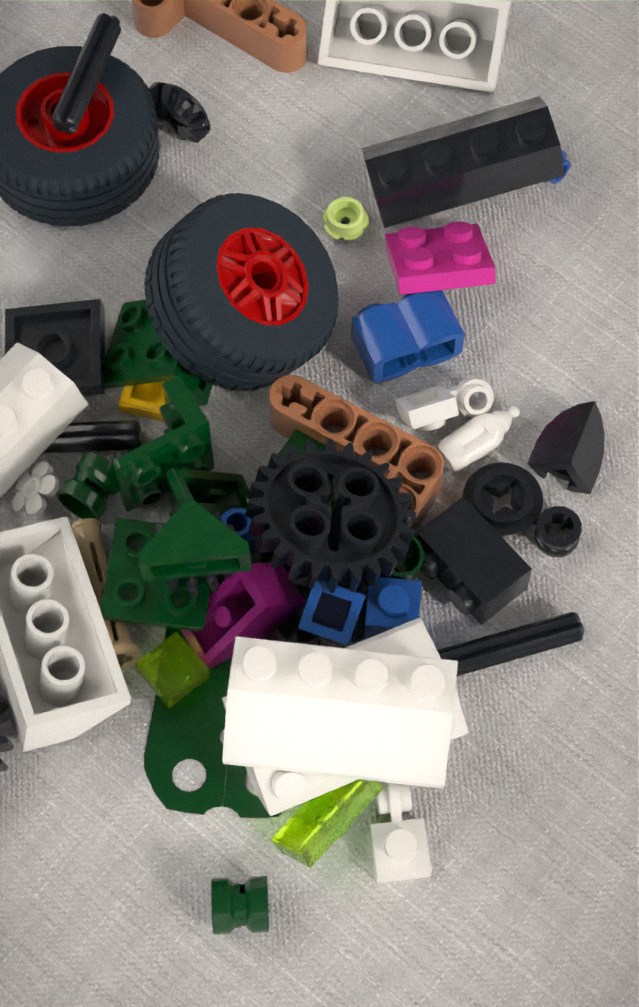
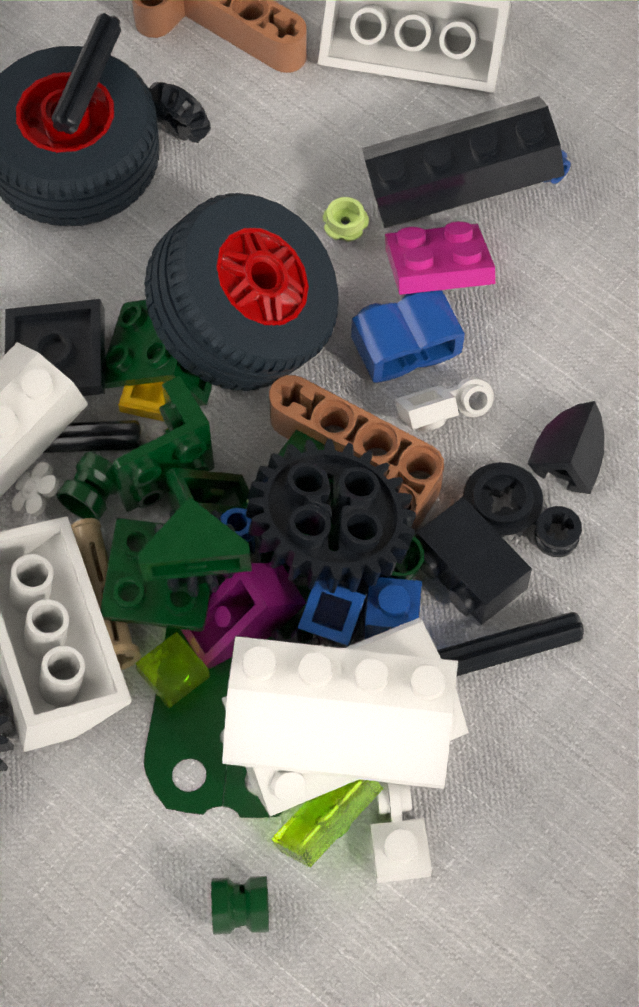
(475, 438): white piece -> none

